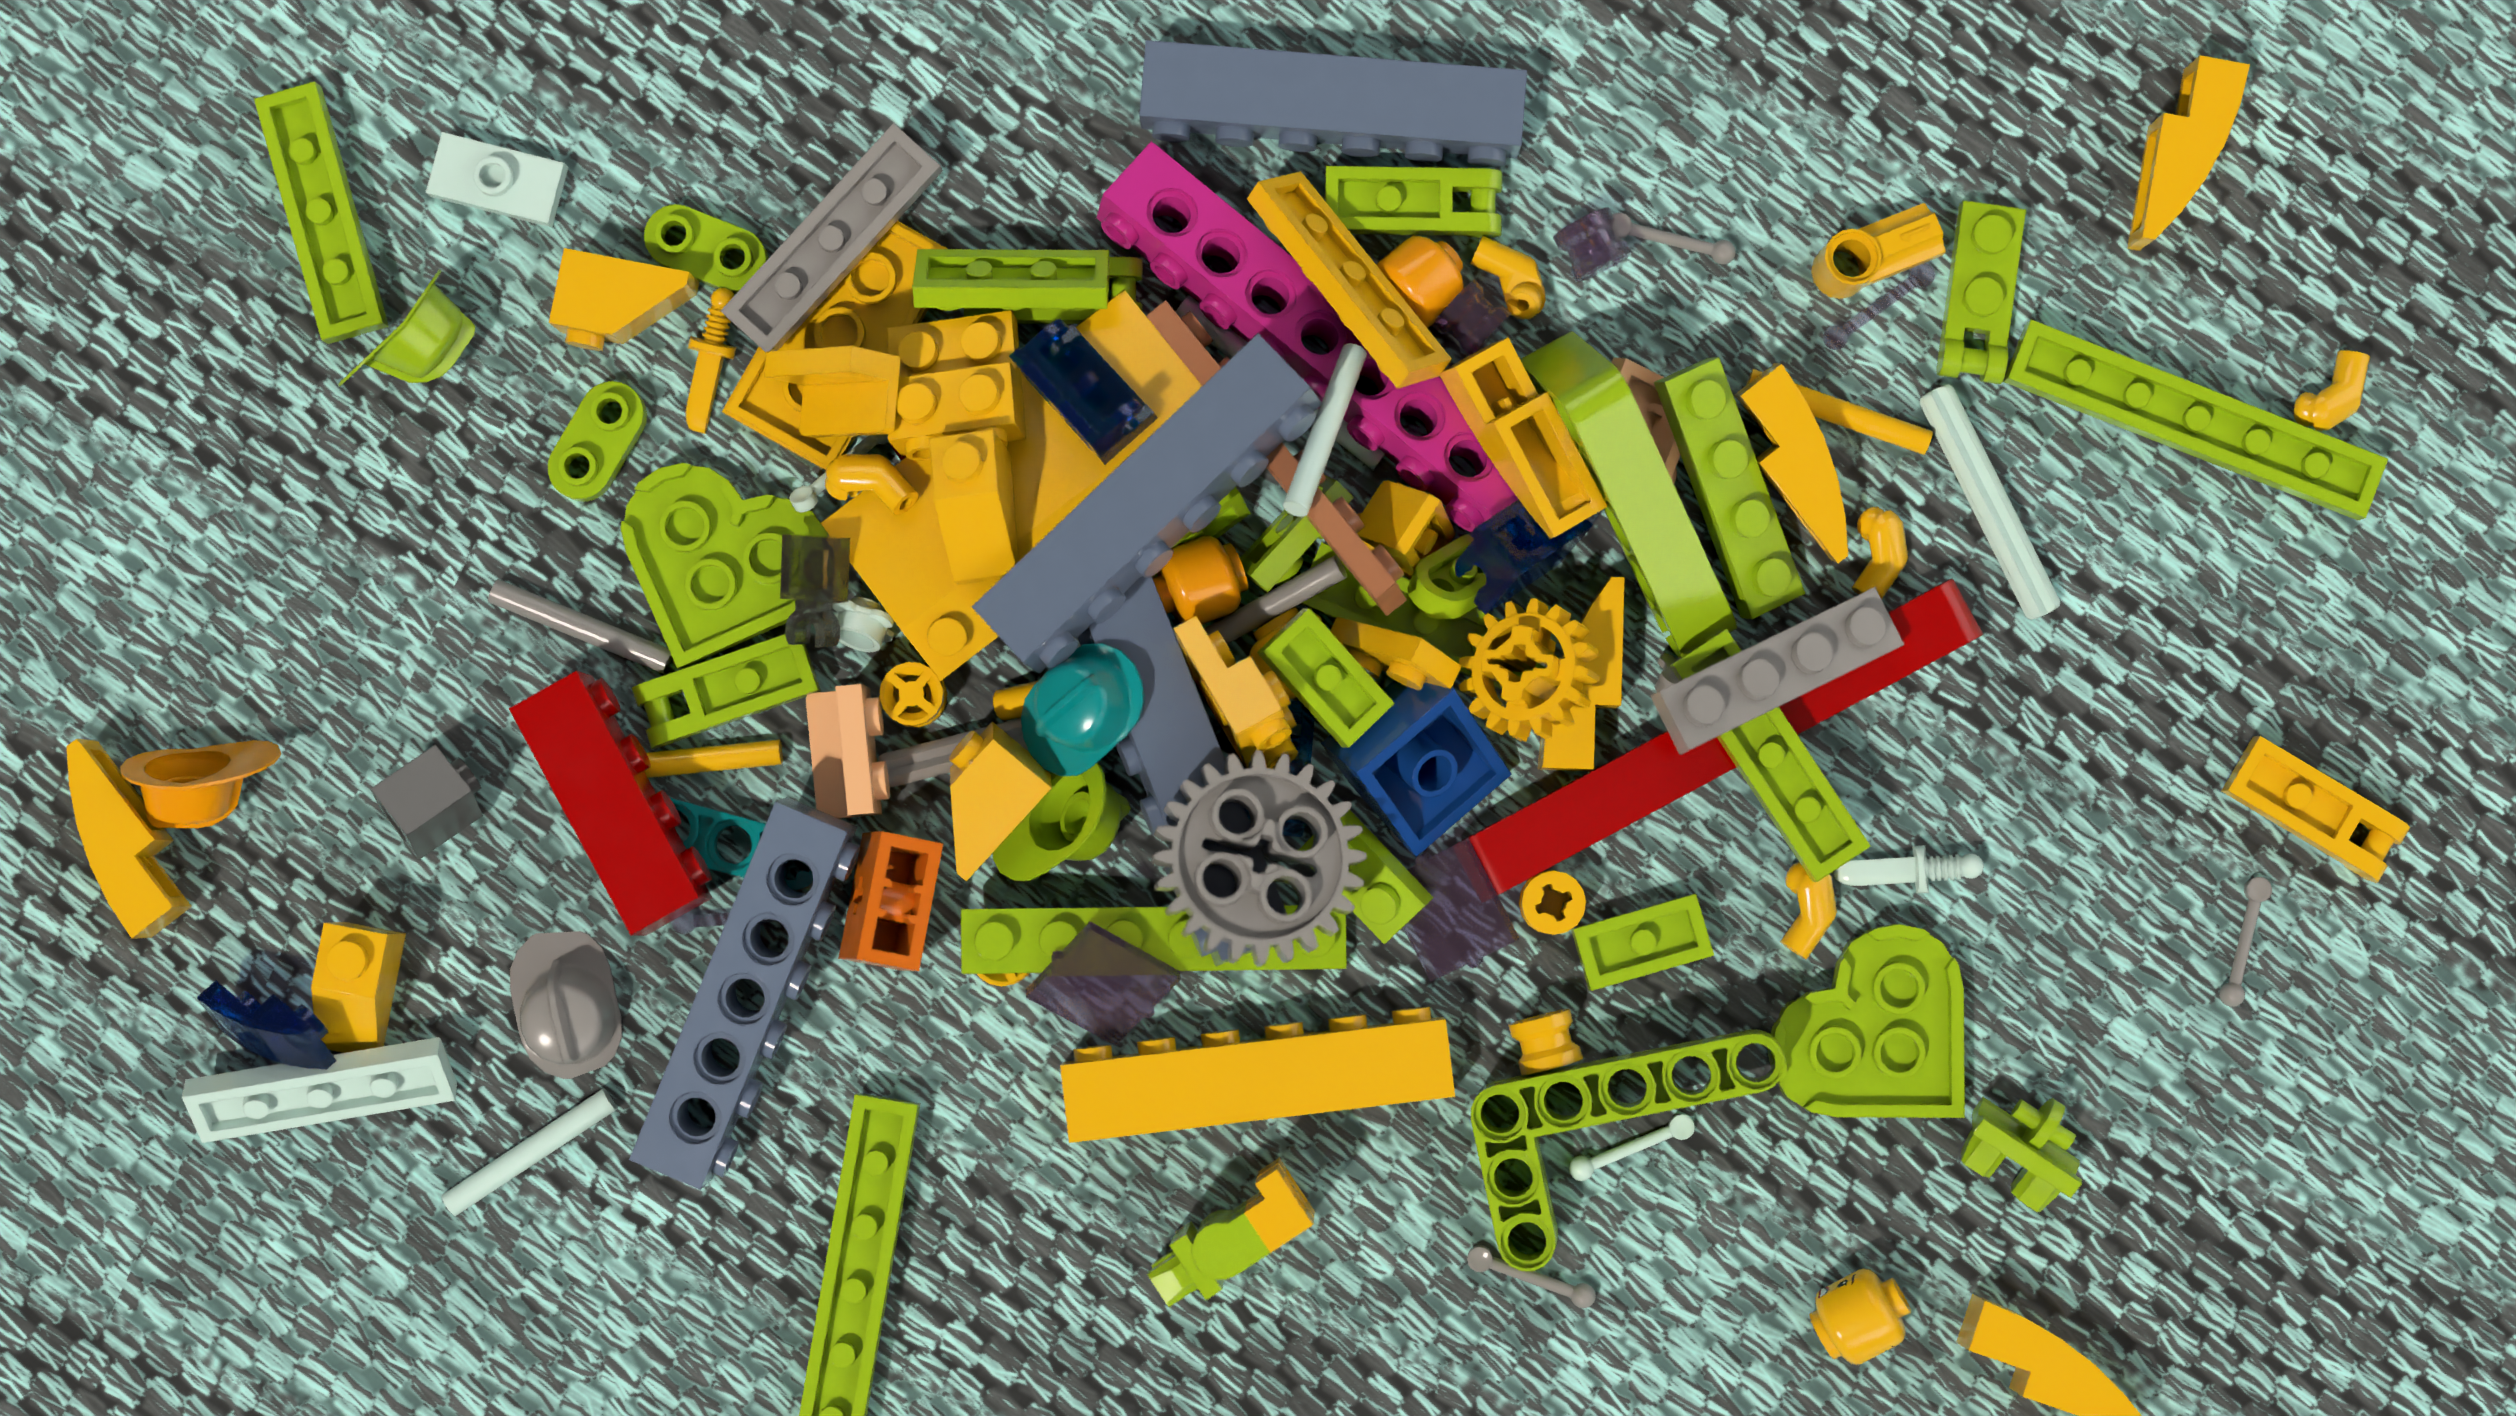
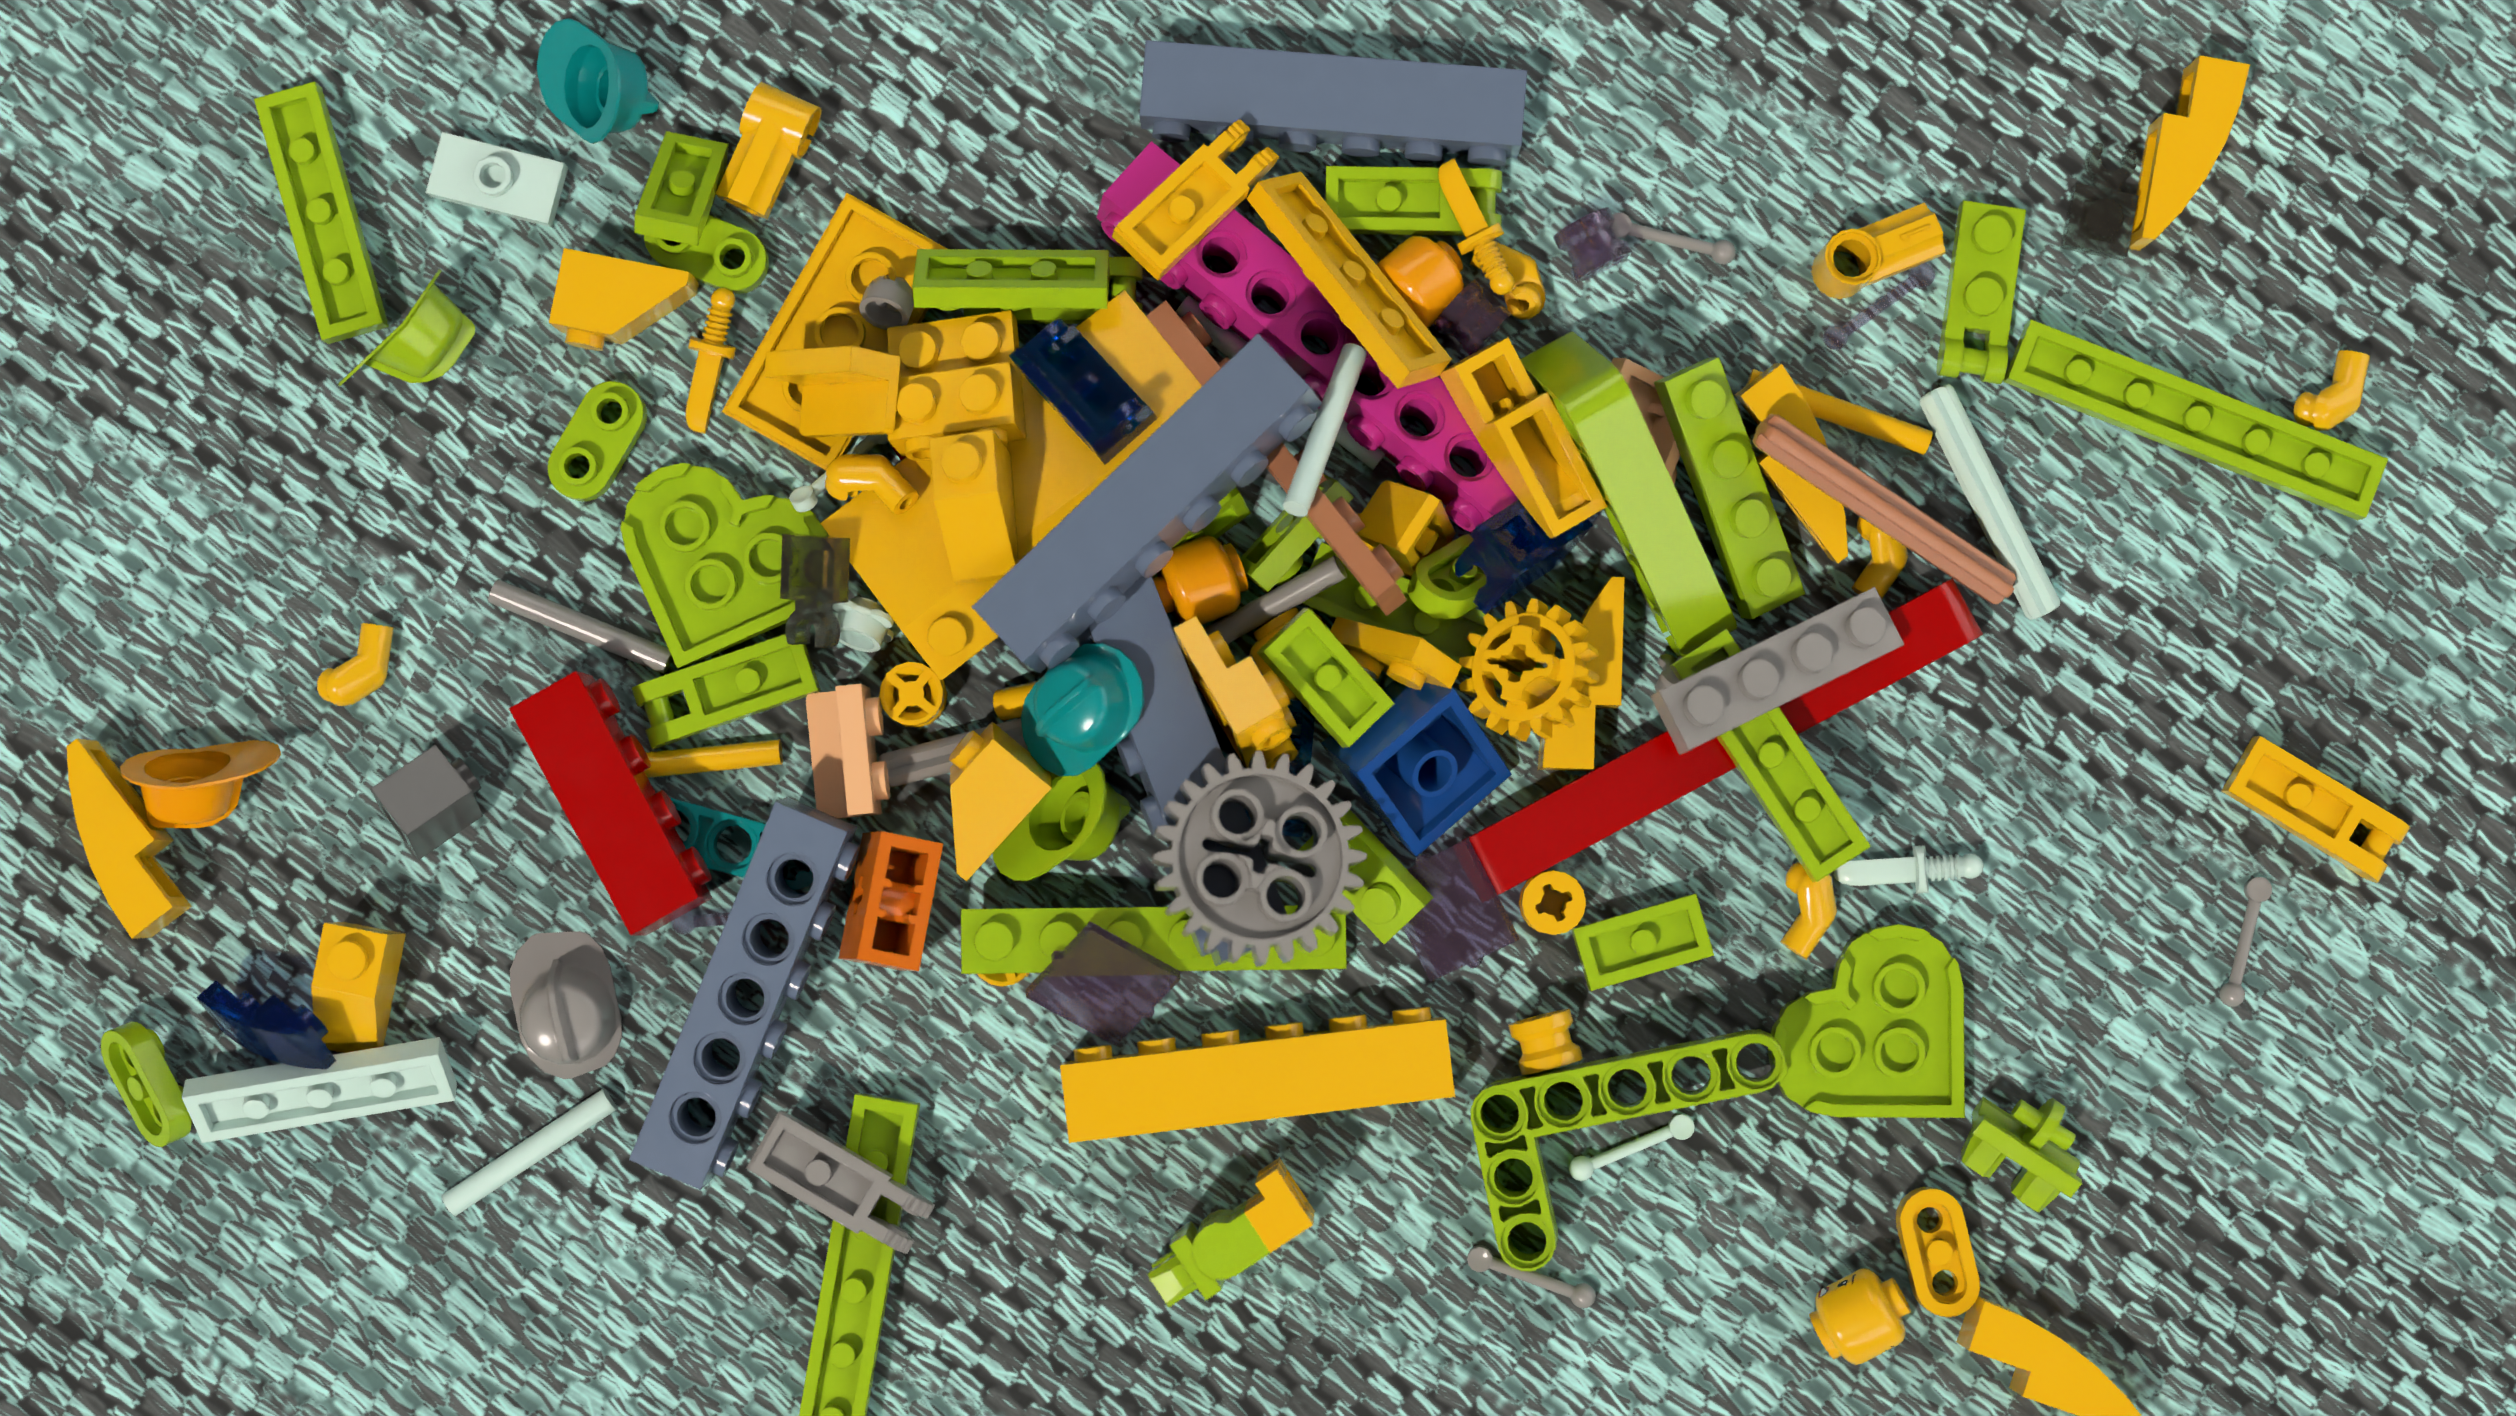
(146, 1083): none -> lime plate
(362, 673): none -> yellow arm
(591, 81): none -> teal piece
(681, 188): none -> lime plate
(772, 137): none -> yellow piece
(832, 240): light grey plate -> none
(834, 1180): none -> light grey hinge
(887, 302): none -> light grey hinge
(1191, 202): none -> yellow hinge
(1475, 228): none -> yellow piece
(1883, 509): none -> nougat axle
(1936, 1250): none -> yellow plate
(2101, 215): none -> clear smoke plate

